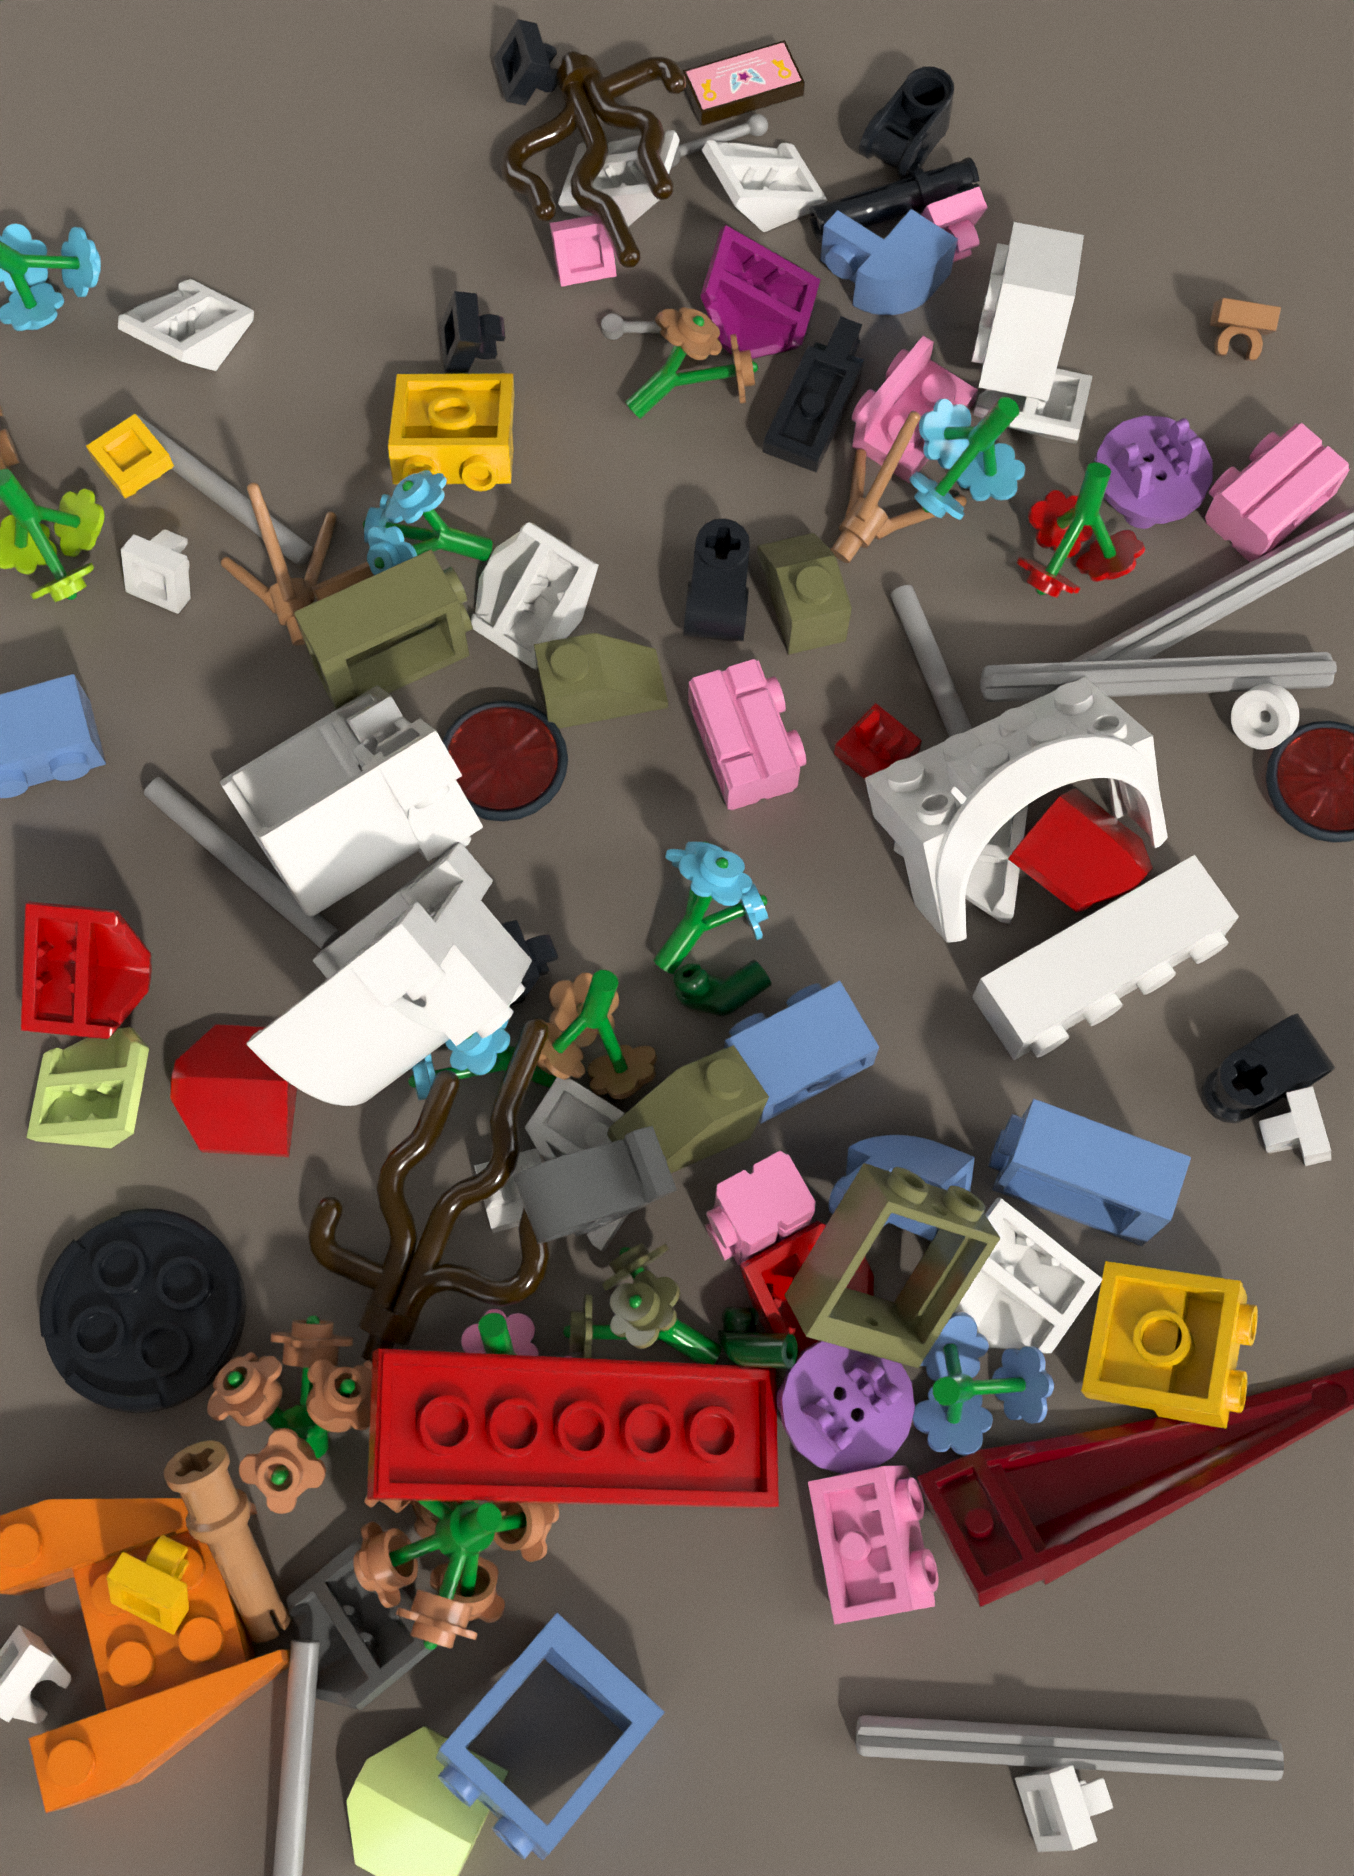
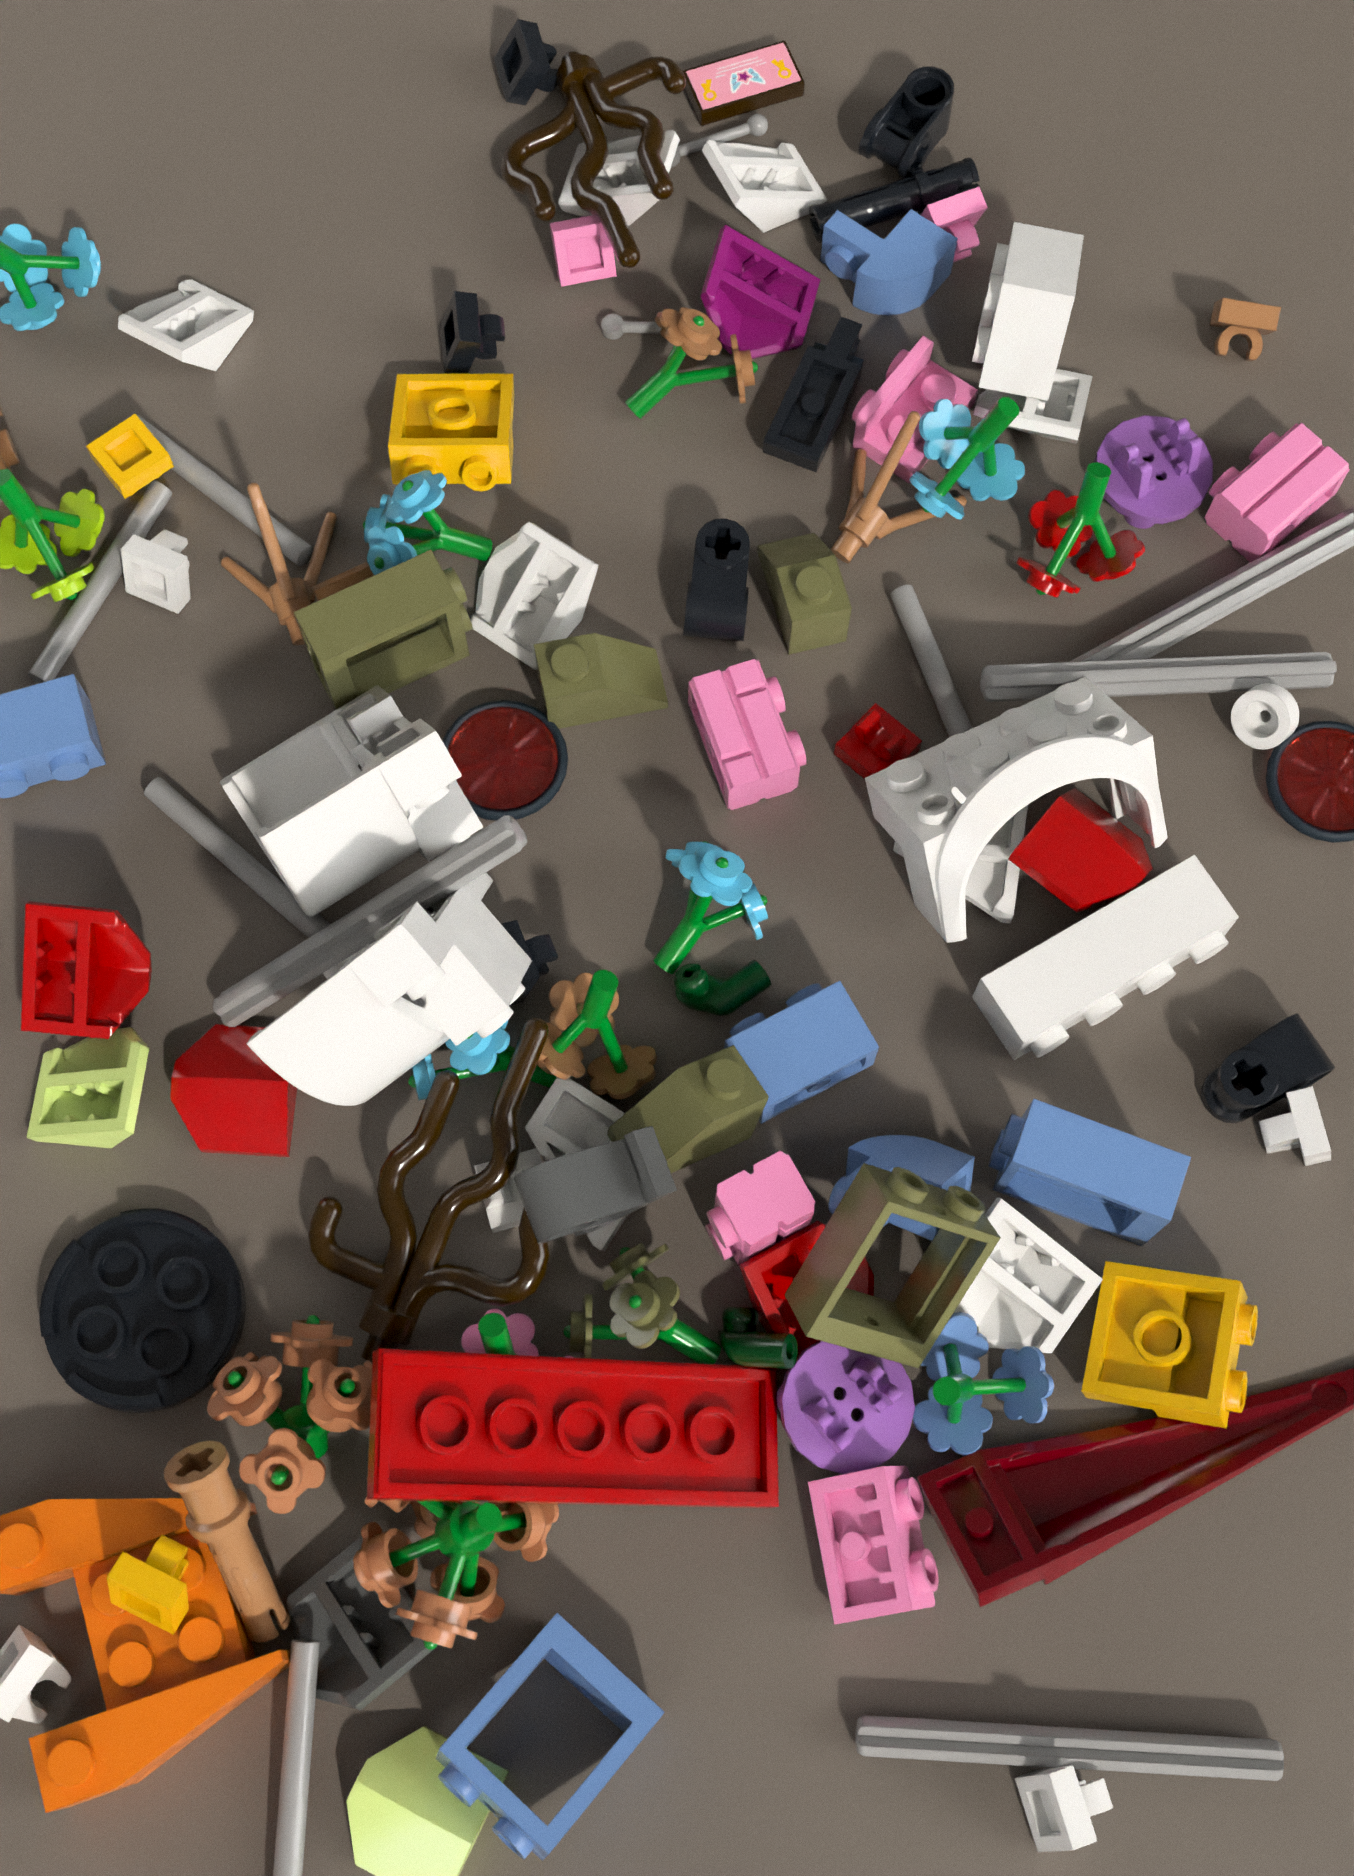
(98, 586): none -> light grey bar
(358, 928): none -> light grey axle

